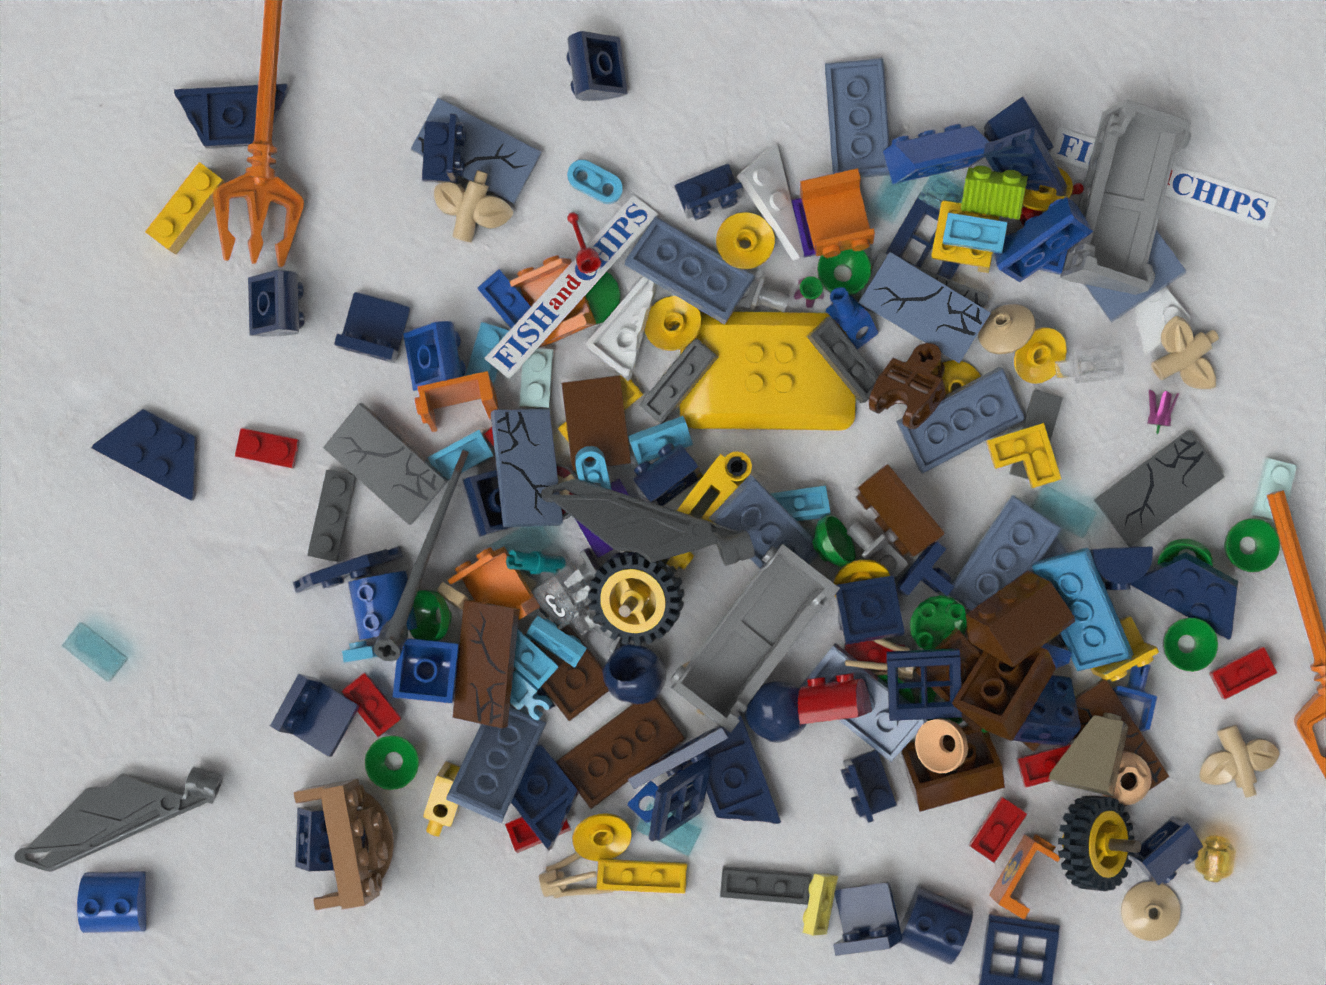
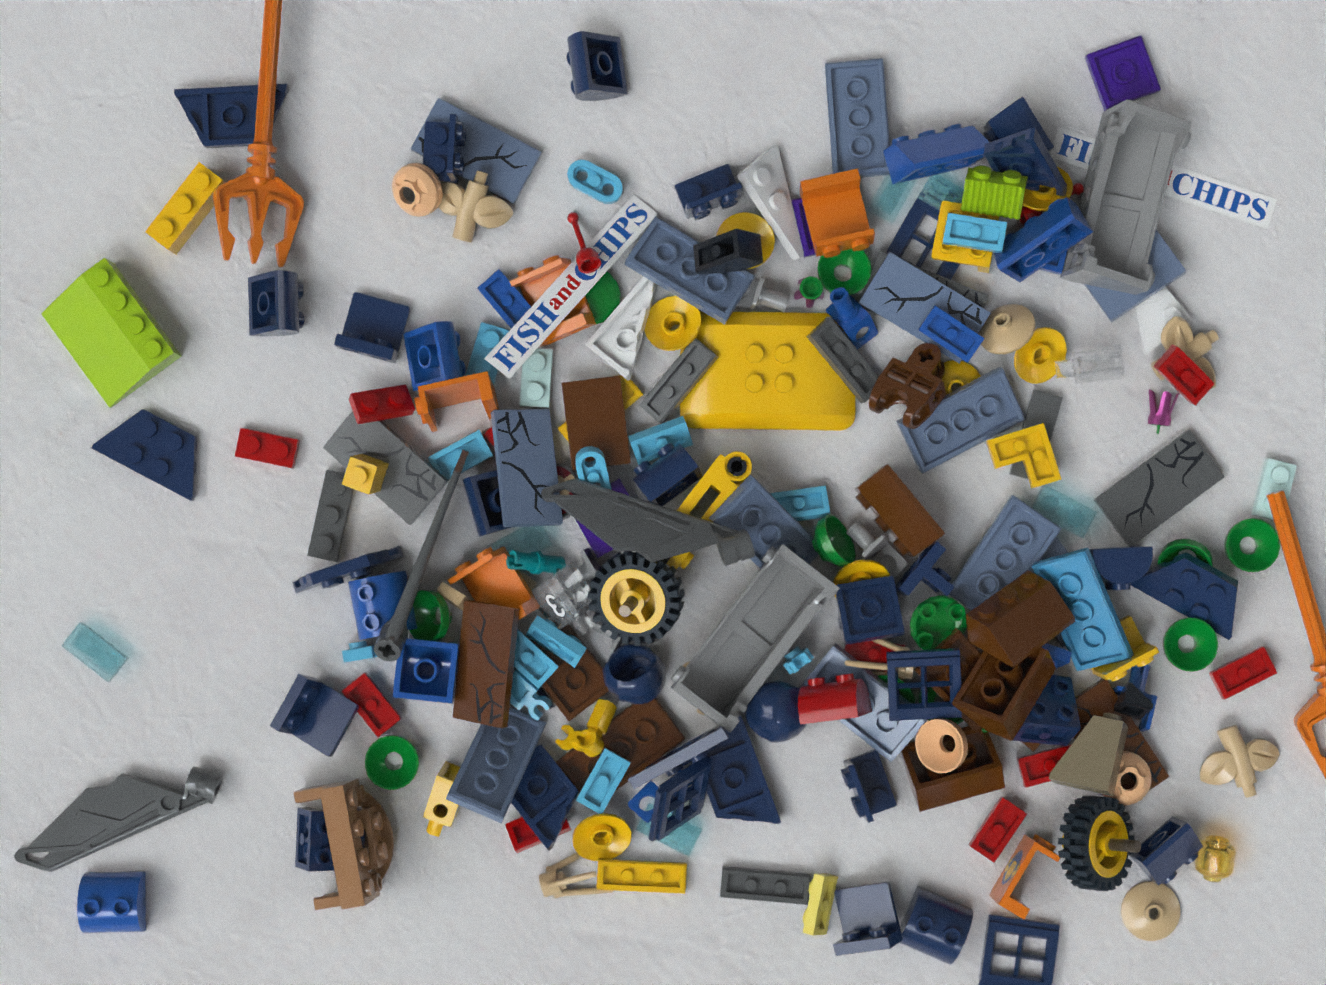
(110, 332): none -> lime slope
(365, 474): none -> yellow brick
(381, 404): none -> red plate
(424, 185): none -> light nougat piece
(590, 739): none -> yellow bar
(603, 781): none -> medium azure plate
(728, 252): none -> black slope
(797, 659): none -> medium azure plate
(951, 334): none -> blue plate
(1122, 72): none -> dark purple tile
(1132, 702): none -> black slope
(1183, 374): none -> red plate

